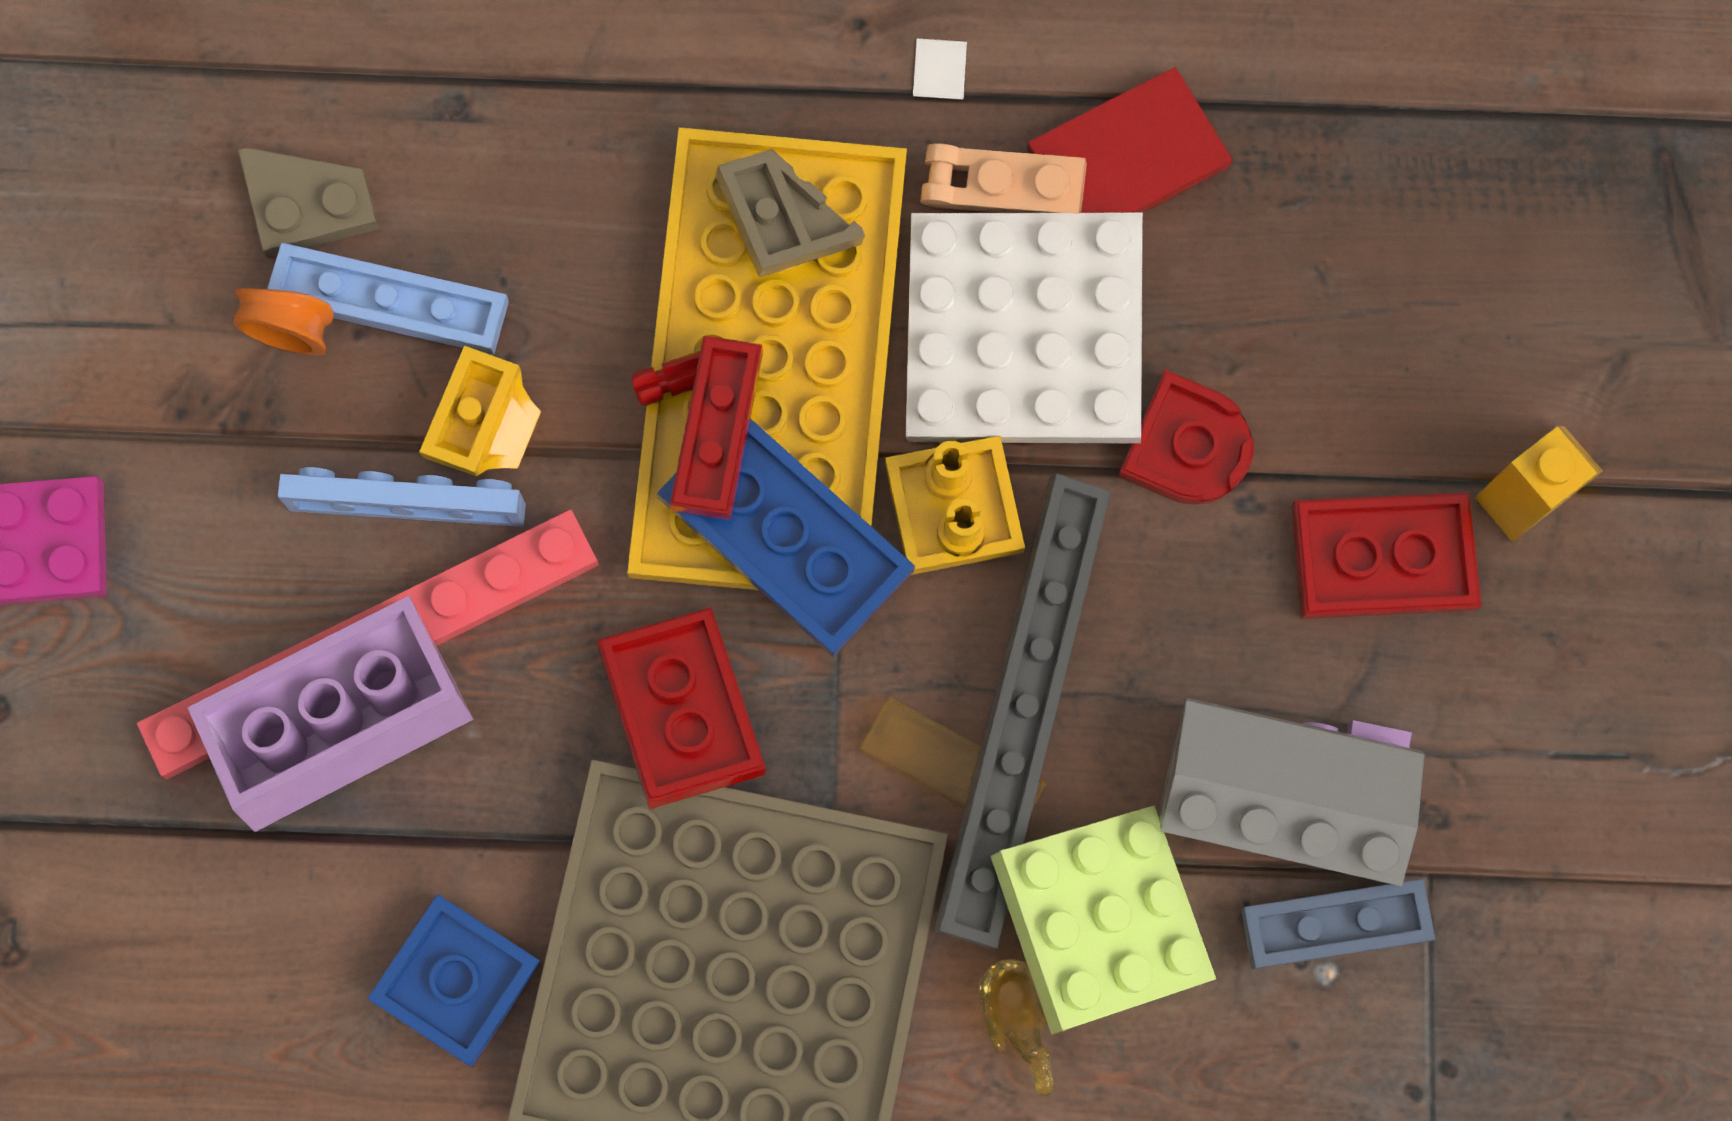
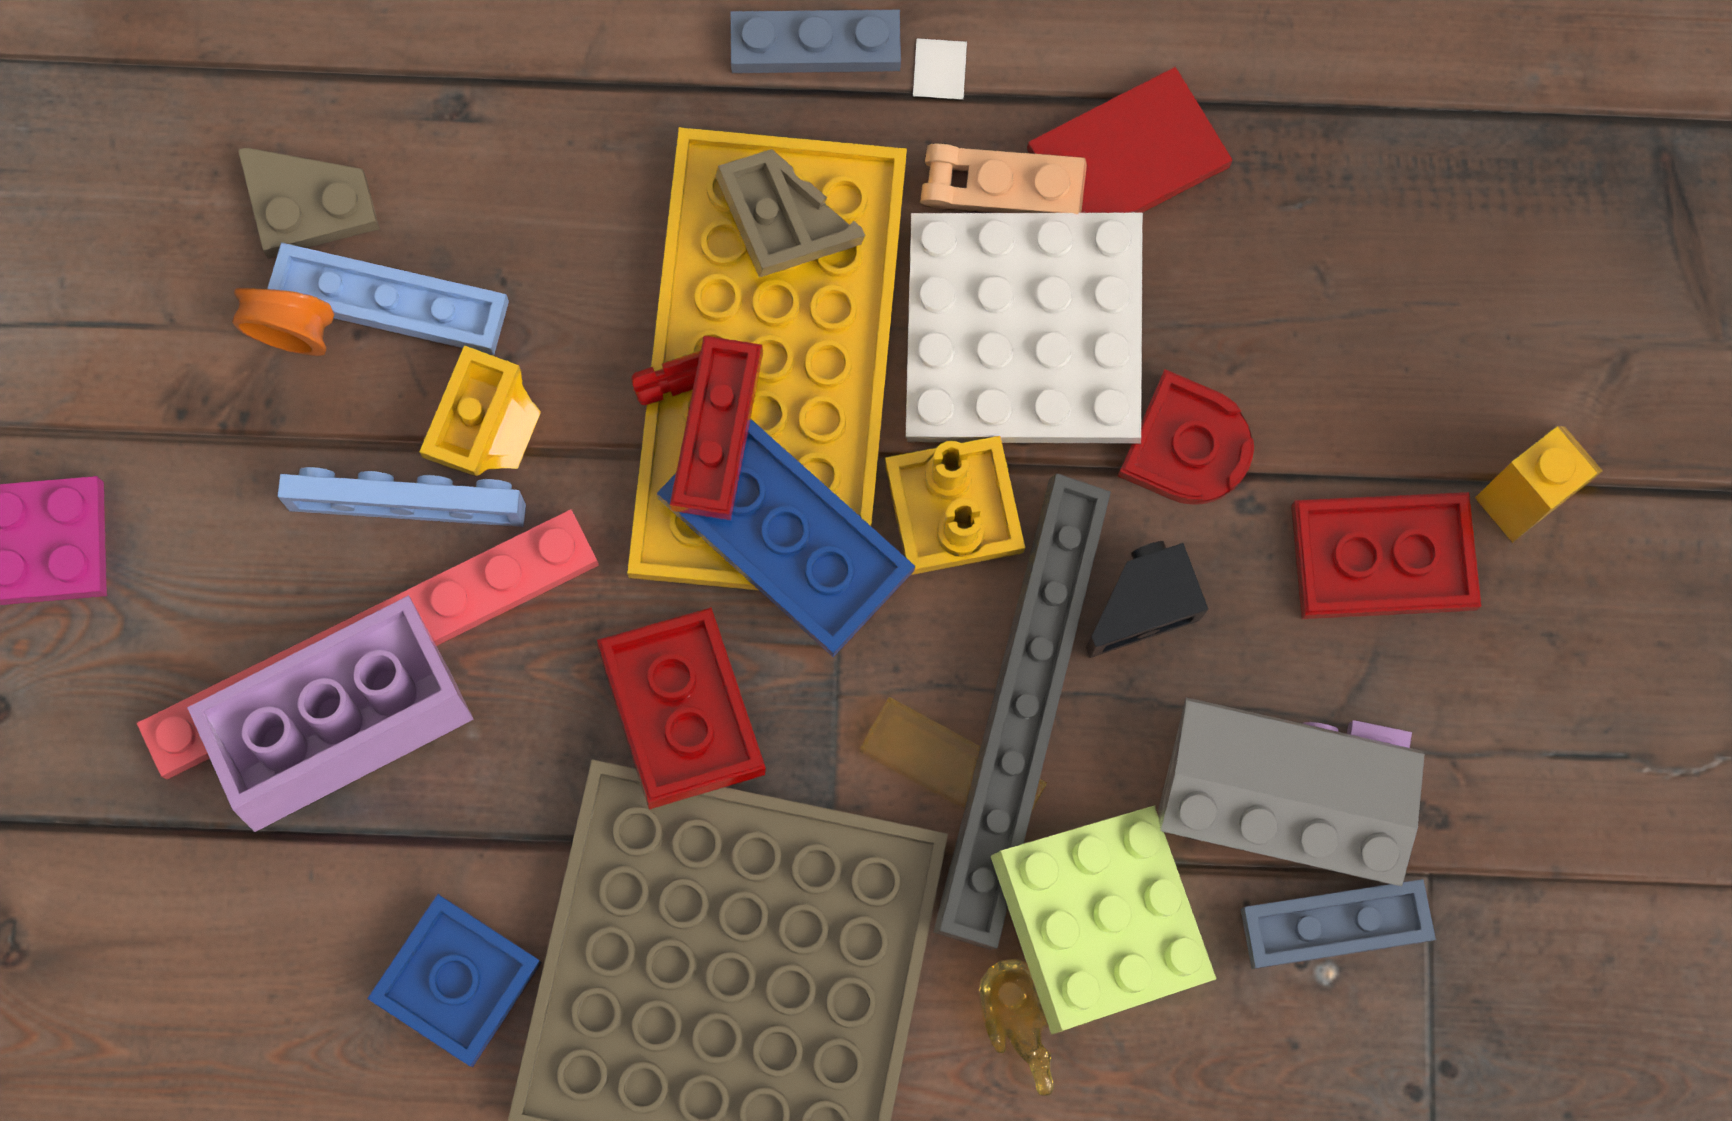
(815, 41): none -> sand blue plate
(1149, 599): none -> black slope

